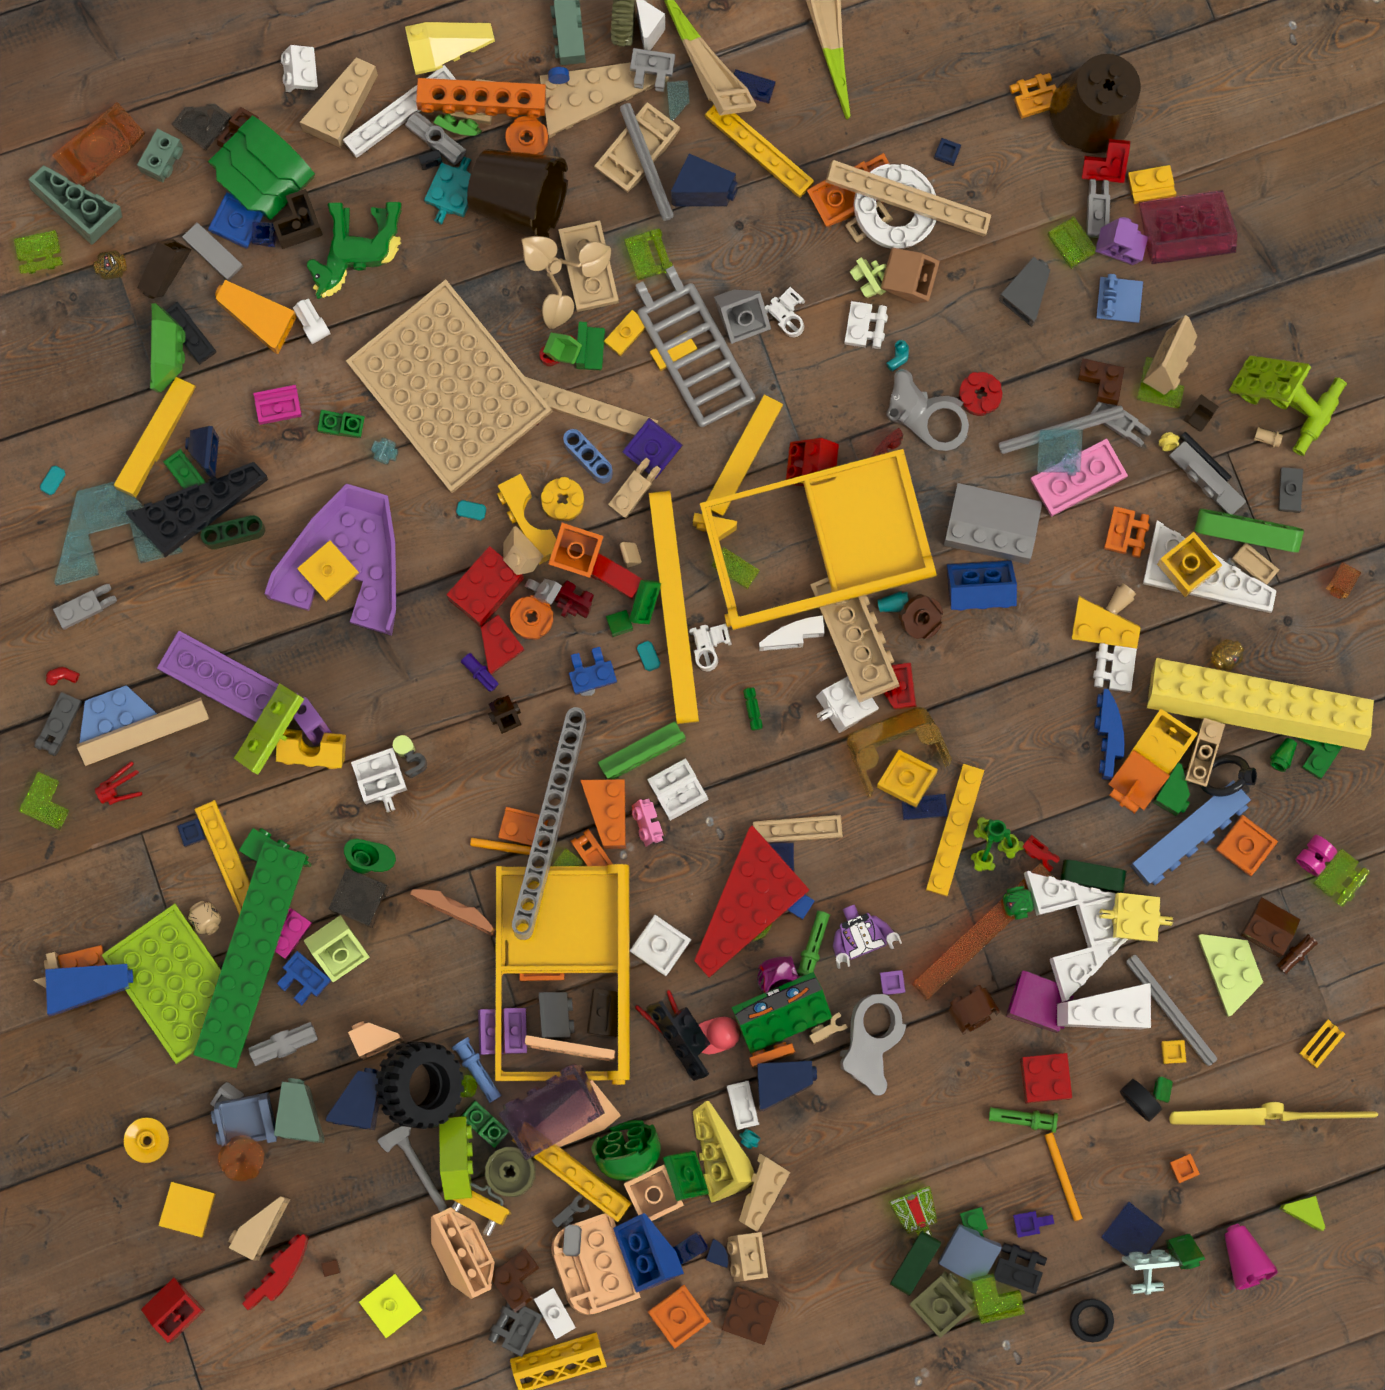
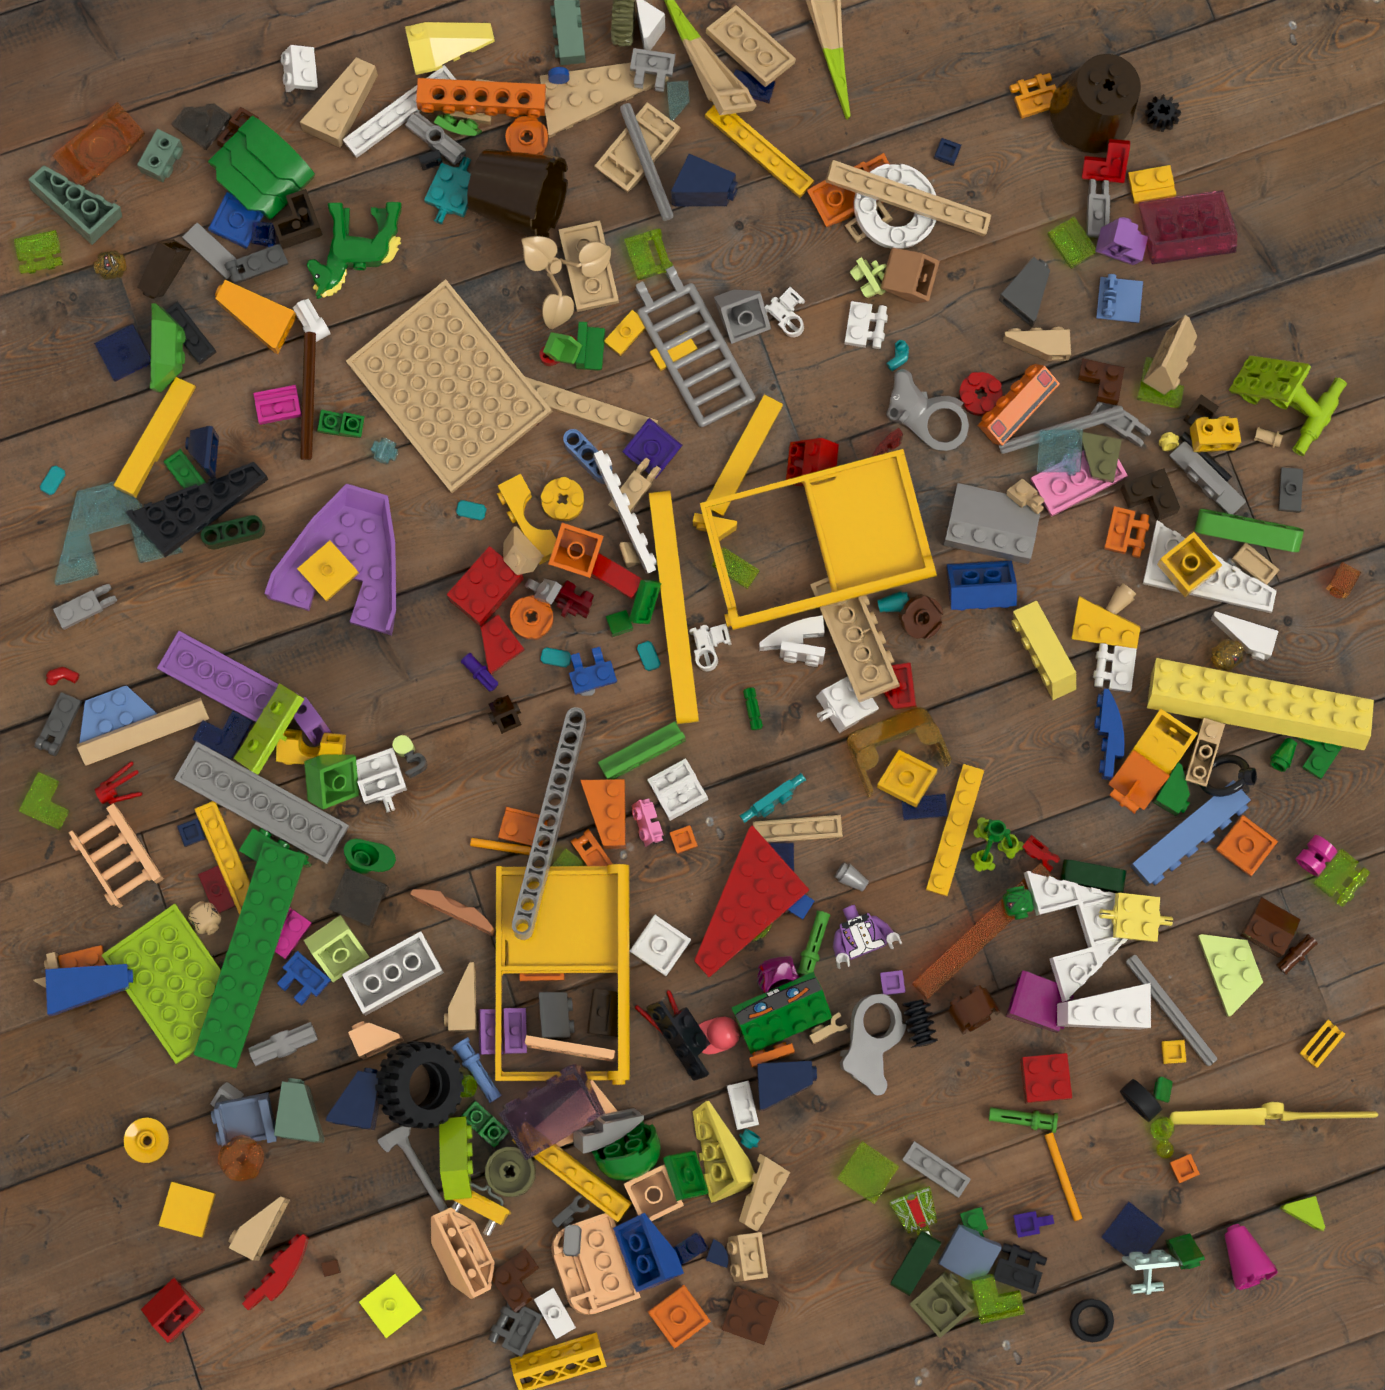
(123, 352): none -> clear blue plate
(137, 855): none -> light nougat fence
(216, 889): none -> dark red plate
(226, 740): none -> clear blue plate
(256, 263): none -> dark grey plate
(261, 802): none -> light grey plate
(308, 395): none -> reddish brown axle
(331, 779): none -> bright green slope
(392, 973): none -> white brick
(462, 1009): none -> tan slope
(555, 657): none -> teal piece
(606, 1129): none -> light grey slope
(622, 502): none -> white plate
(683, 839): none -> orange plate
(750, 45): none -> tan plate
(767, 804): none -> teal plate
(796, 652): none -> white plate
(851, 877): none -> light grey cone
(868, 1172): none -> clear neon green plate
(920, 1023): none -> black piece
(936, 1169): none -> light grey plate
(1018, 404): none -> orange brick
(1023, 493): none -> tan plate
(1045, 344): none -> tan slope
(1045, 650): none -> light yellow wedge
(1102, 455): none -> olive wing
(1153, 489): none -> dark brown brick
(1164, 106): none -> black gear
(1164, 1147): none -> clear neon green plate
(1215, 434): none -> yellow brick
(1253, 637): none -> white slope

